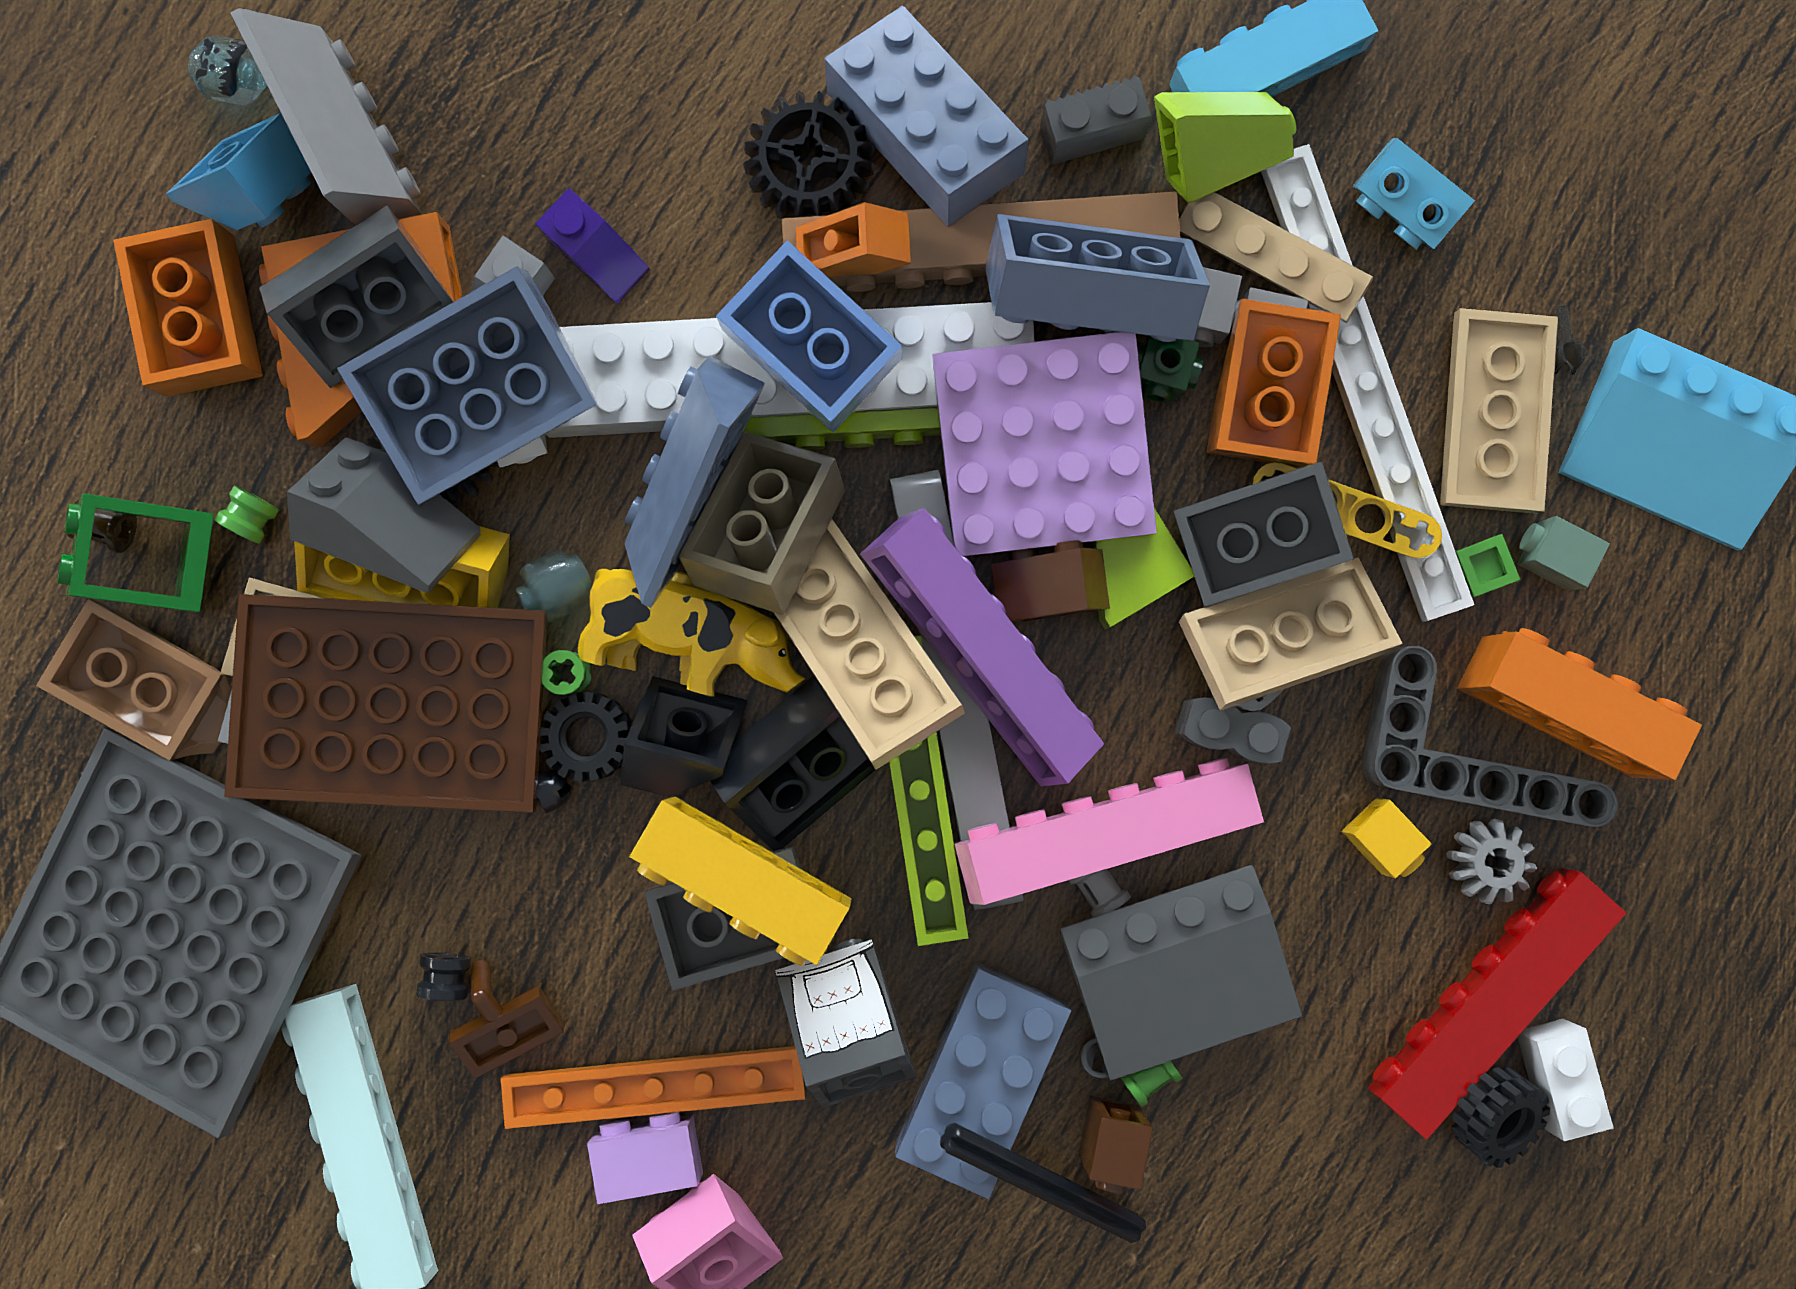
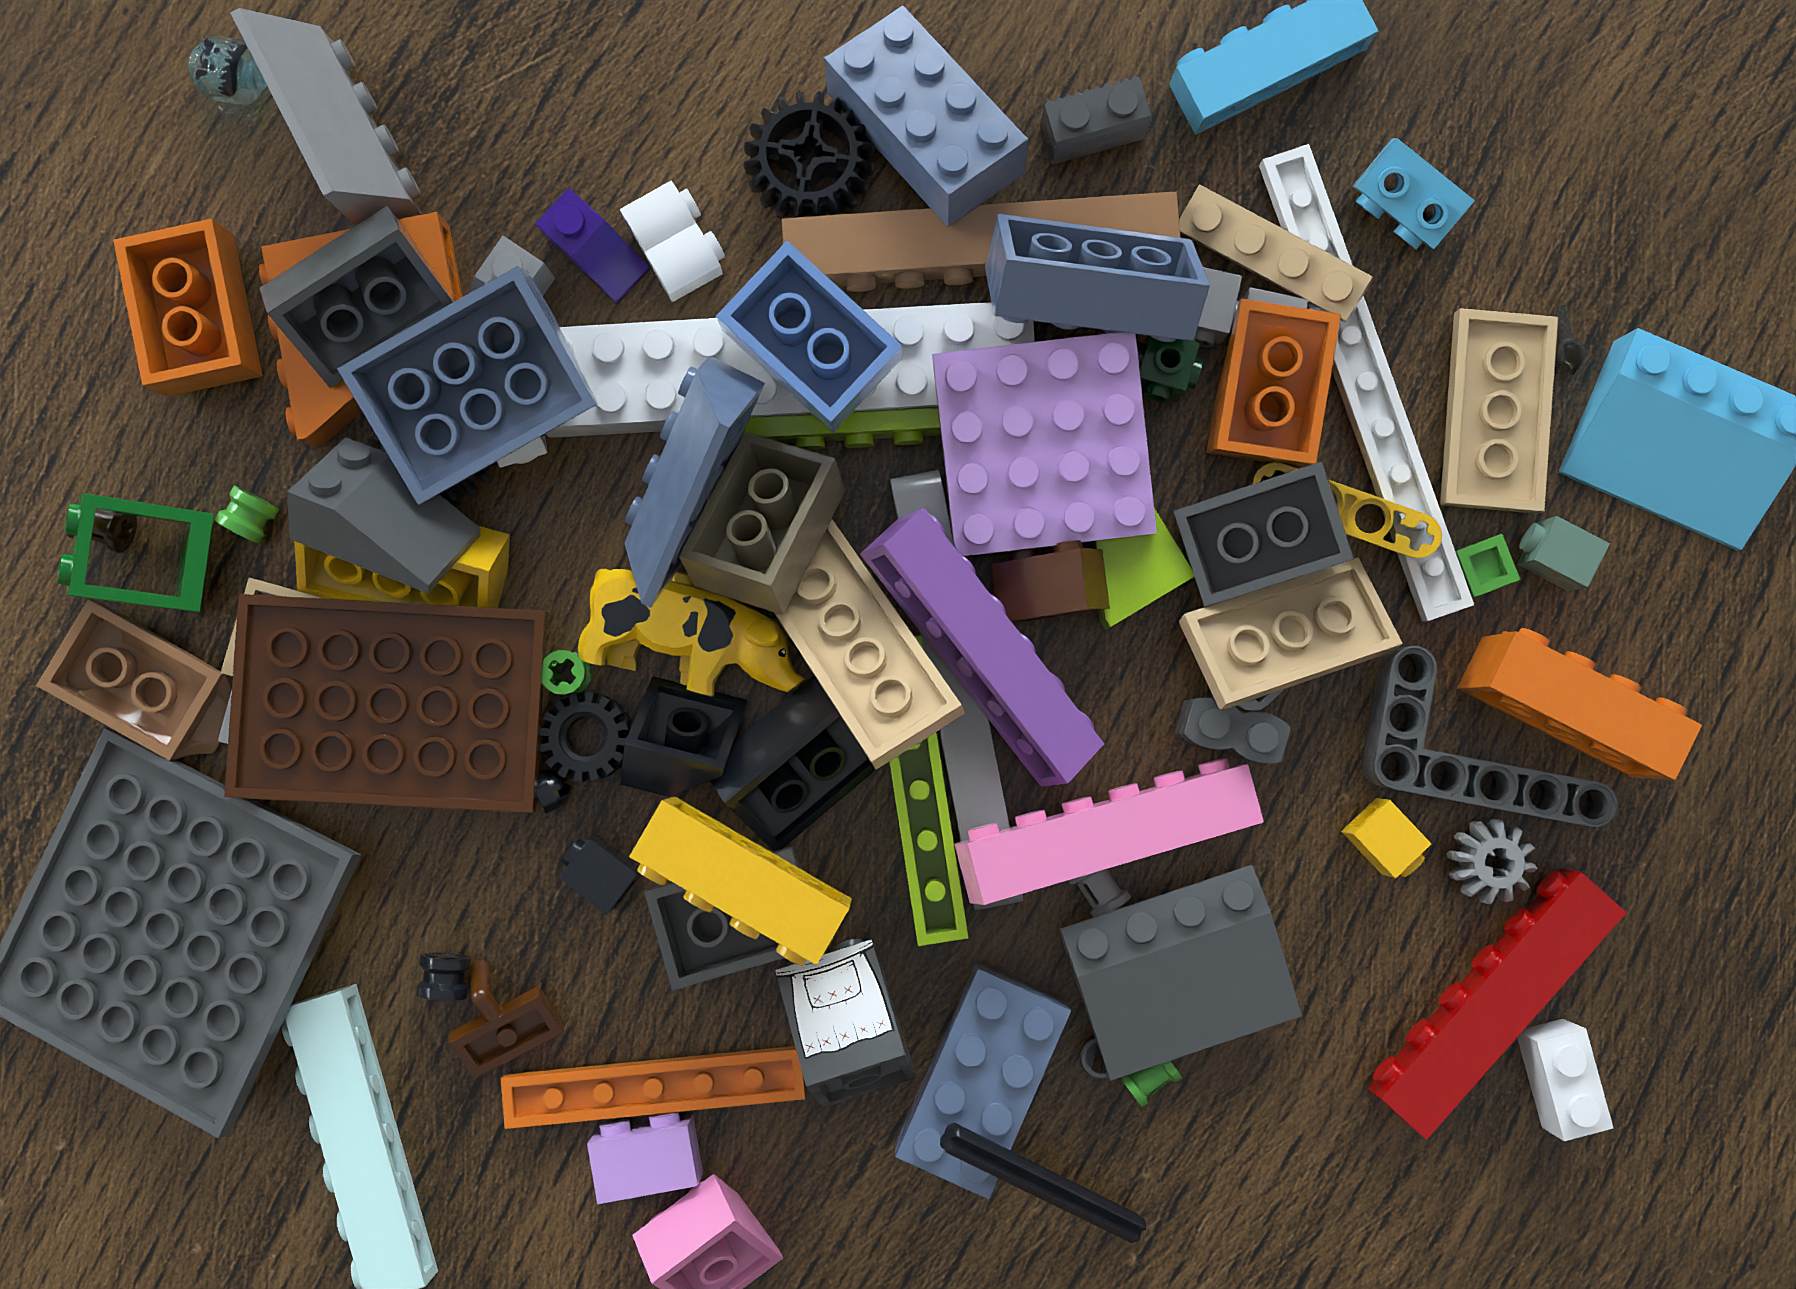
(246, 176): dark azure slope -> none
(554, 585): clear light blue head -> none
(599, 872): none -> black brick
(673, 241): none -> white brick
(856, 240): orange slope -> none
(1115, 1144): reddish brown brick -> none
(1220, 138): lime slope -> none
(1500, 1117): black tyre -> none

